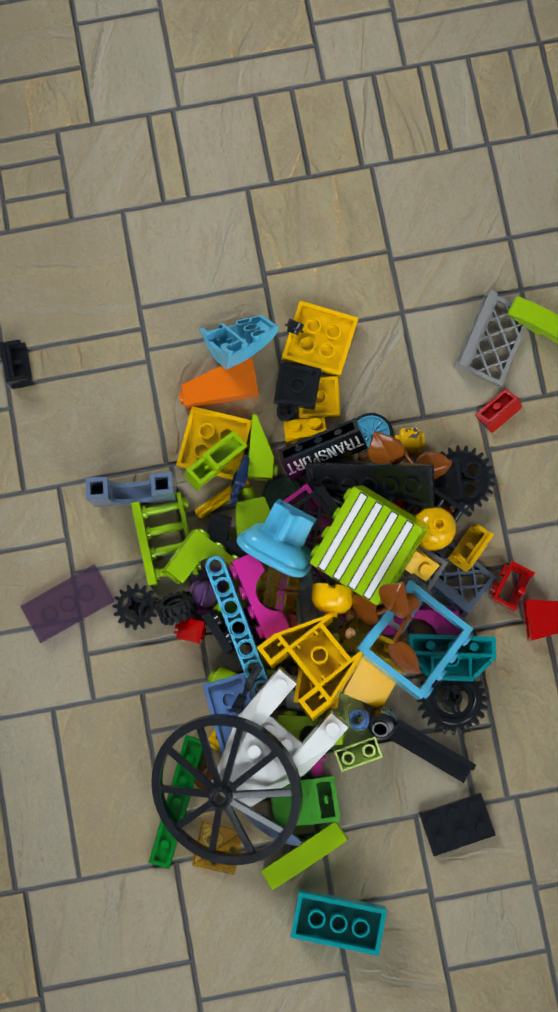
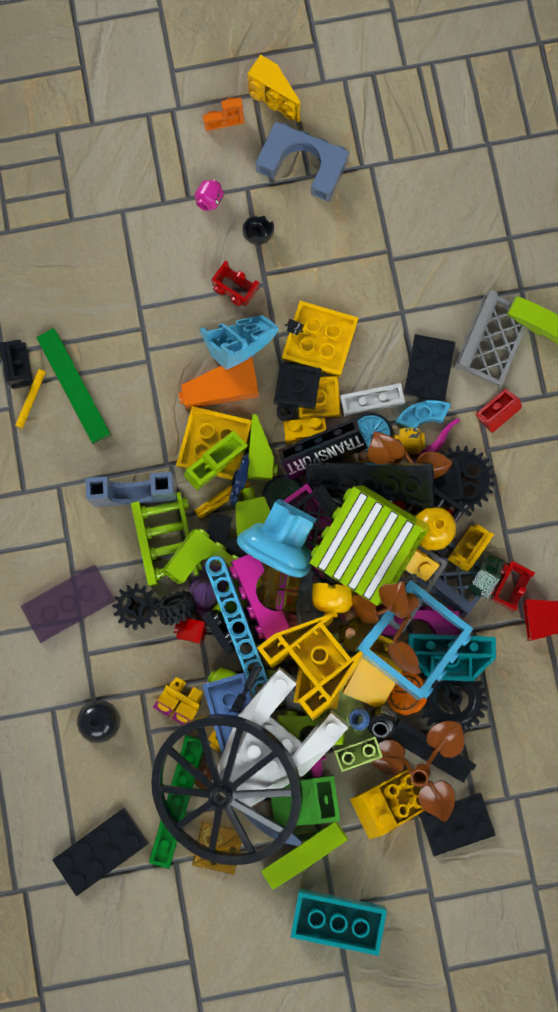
(30, 399): none -> yellow bar
(73, 386): none -> green tile
(98, 721): none -> black cylinder
(100, 851): none -> black plate
(172, 696): none -> yellow hips
(209, 195): none -> dark pink head
(231, 115): none -> orange plate
(239, 279): none -> red window
(258, 230): none -> black hair
(270, 85): none -> yellow slope
(285, 140): none -> sand blue arch
(372, 399): none -> white tile
(387, 804): none -> yellow slope
(402, 701): none -> orange tile
(422, 413): none -> medium azure tile
(429, 368): none -> black plate
(434, 798): none -> dark orange plant
(435, 447): none -> dark pink animal
(486, 575): none -> clear green slope

